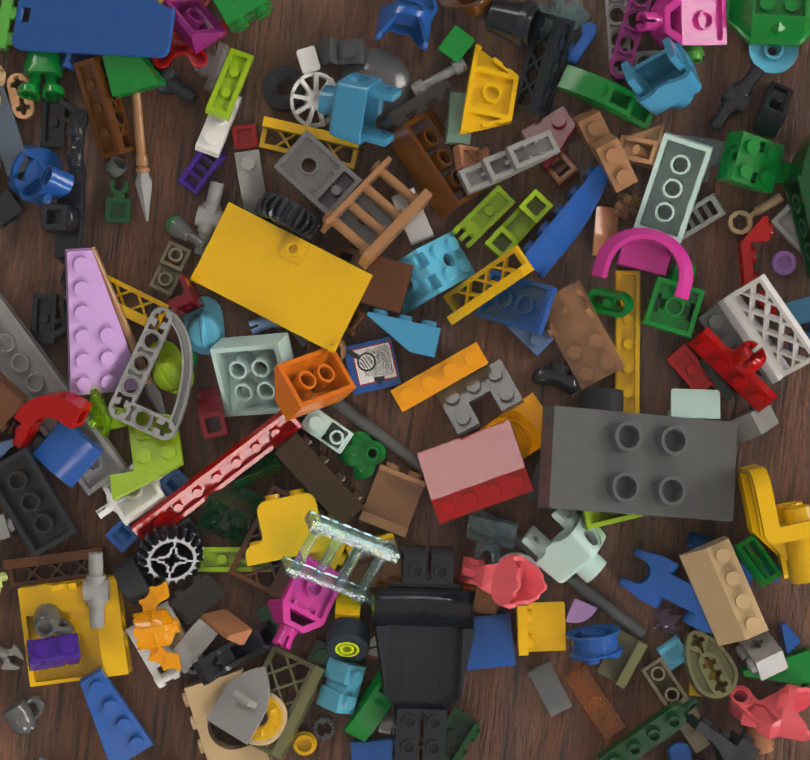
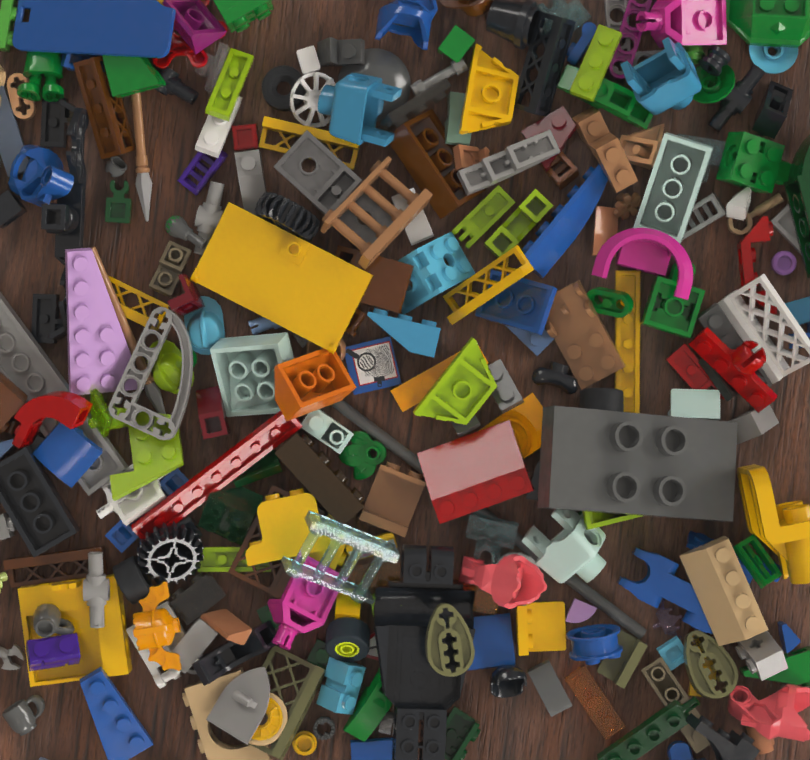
(435, 647): none -> olive piece
(460, 388): none -> lime wing
(507, 681): none -> black hair
(596, 63): none -> lime plate
(714, 60): none -> black wheel
(721, 85): none -> green dish
(739, 204): none -> white slope

